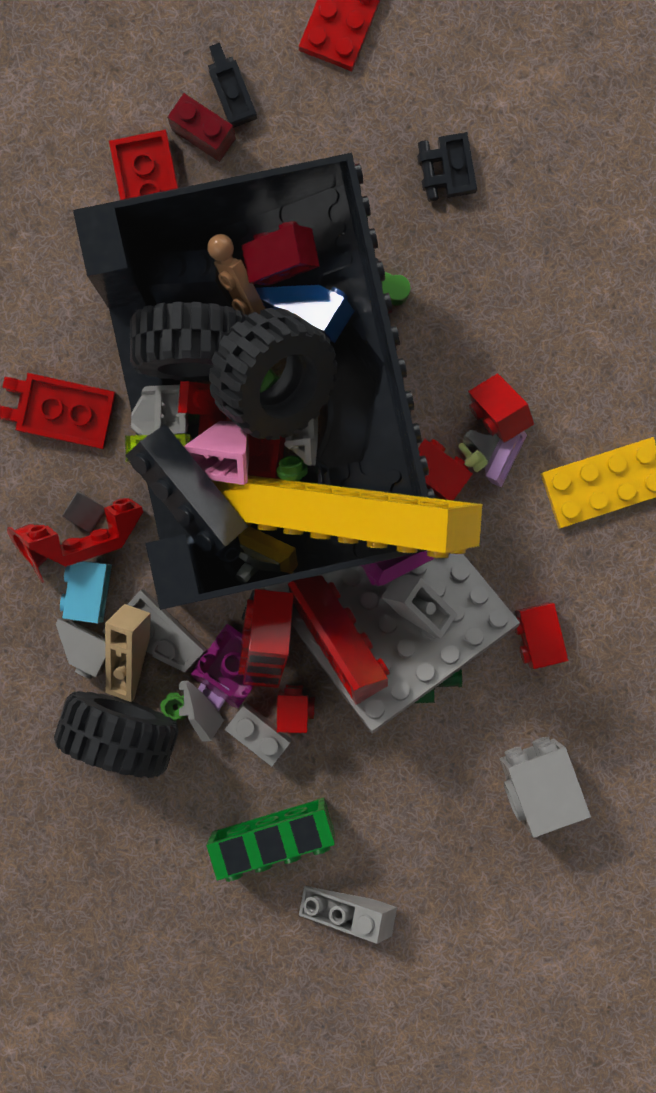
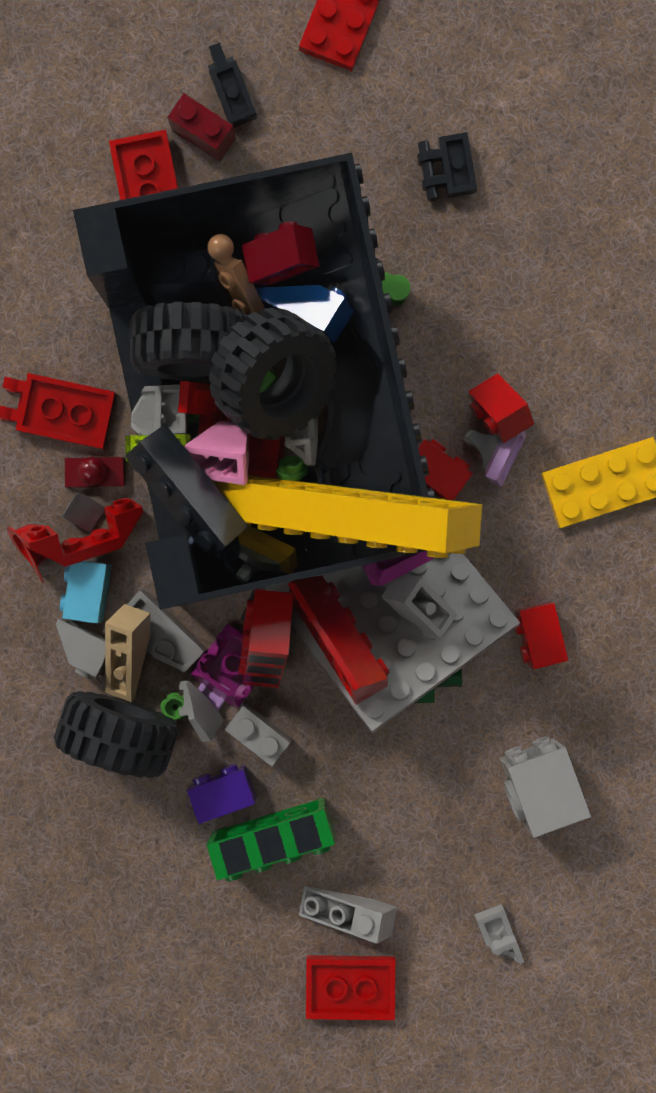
(94, 472): none -> dark red tile
(221, 793): none -> dark purple brick
(294, 709): red brick -> none
(350, 987): none -> red plate
(475, 460): yellowish green hand -> none
(498, 933): none -> light grey slope

